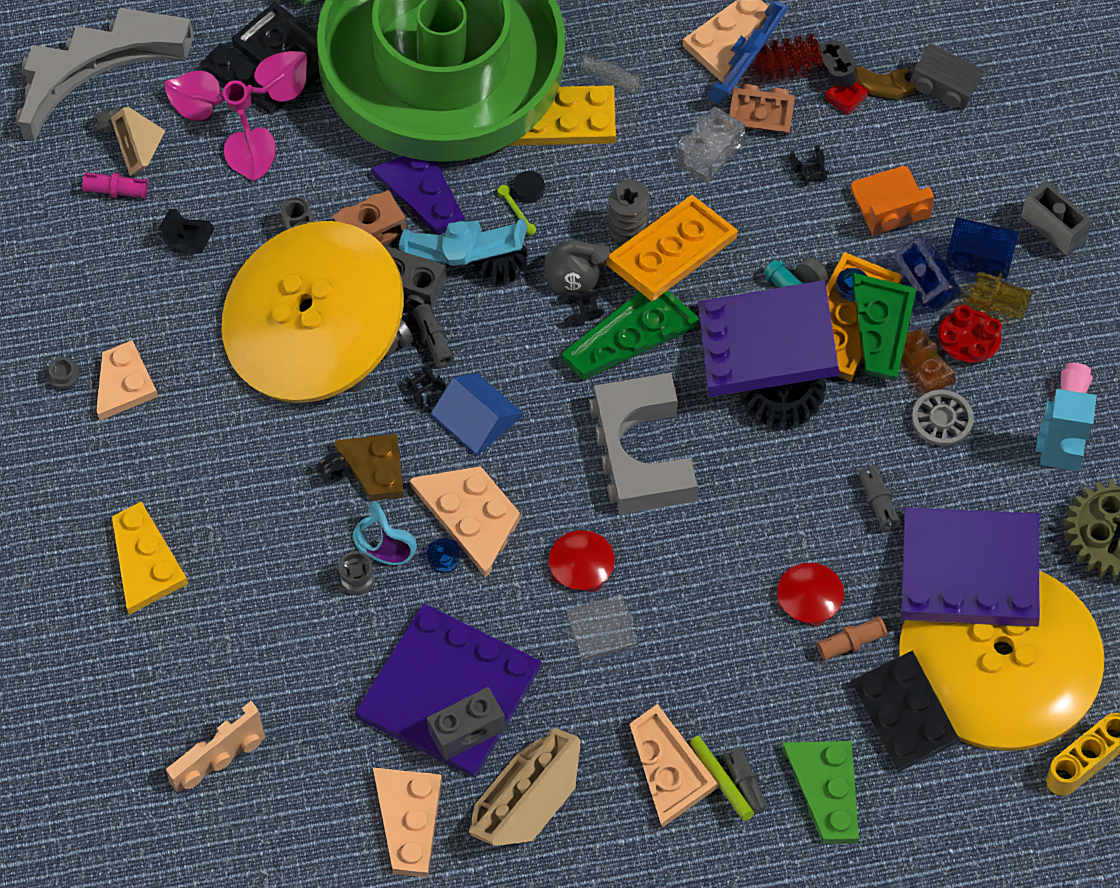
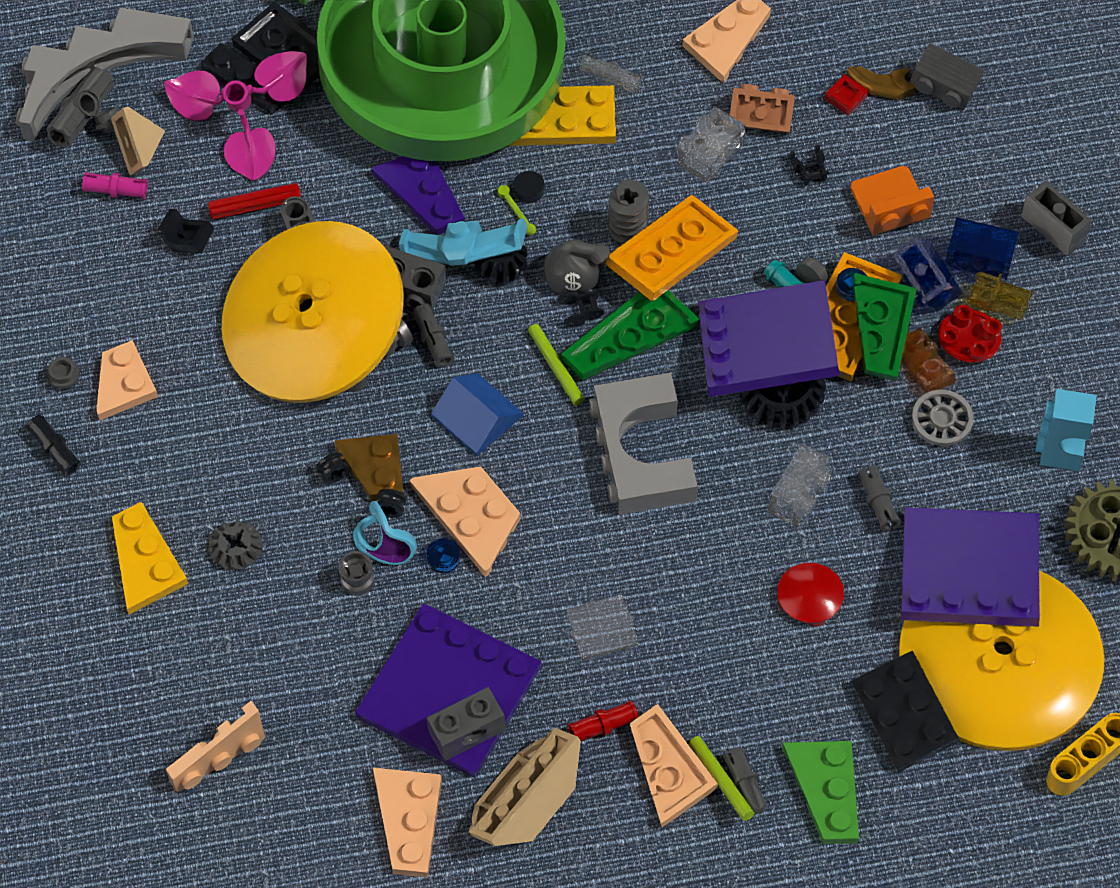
(53, 445): none -> black pin
(80, 107): none -> dark grey piece
(238, 557): none -> dark grey gear
(252, 200): none -> red axle
(379, 209): nougat brick -> none
(391, 502): none -> black bush
(437, 382): black piece -> none
(556, 364): none -> lime bar
(581, 560): red dish -> none
(603, 721): none -> red pin
(746, 50): blue plate -> none
(789, 55): clear red piece -> none
(799, 485): none -> clear brick
(842, 61): black beam -> none
(851, 638): nougat pin -> none
(1076, 377): bright pink cone -> none

